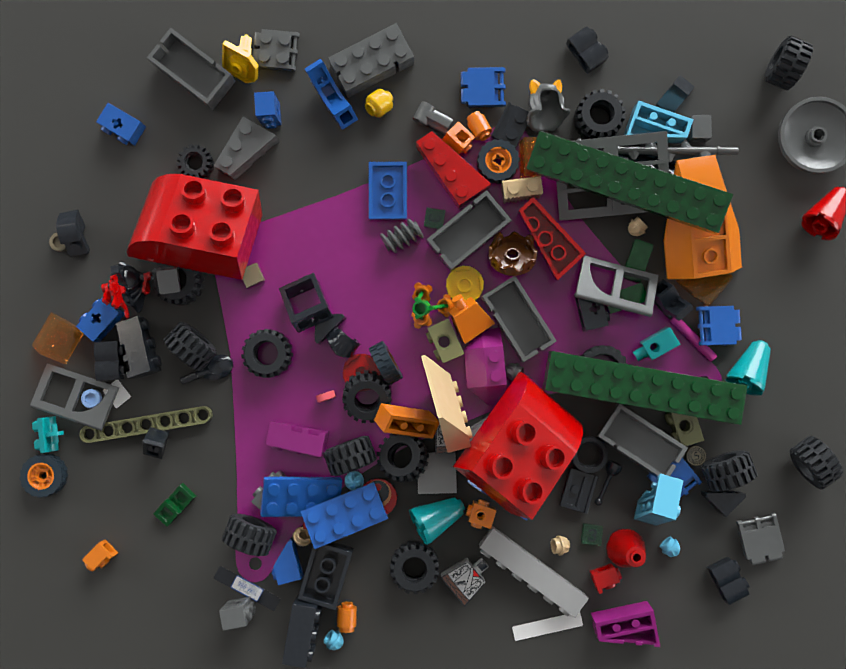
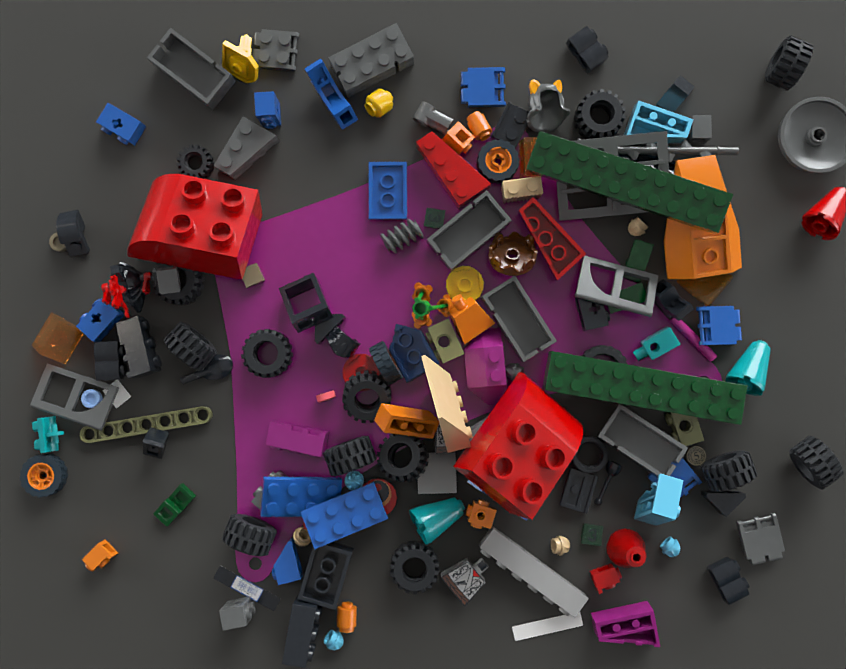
(407, 349): none -> dark blue tile

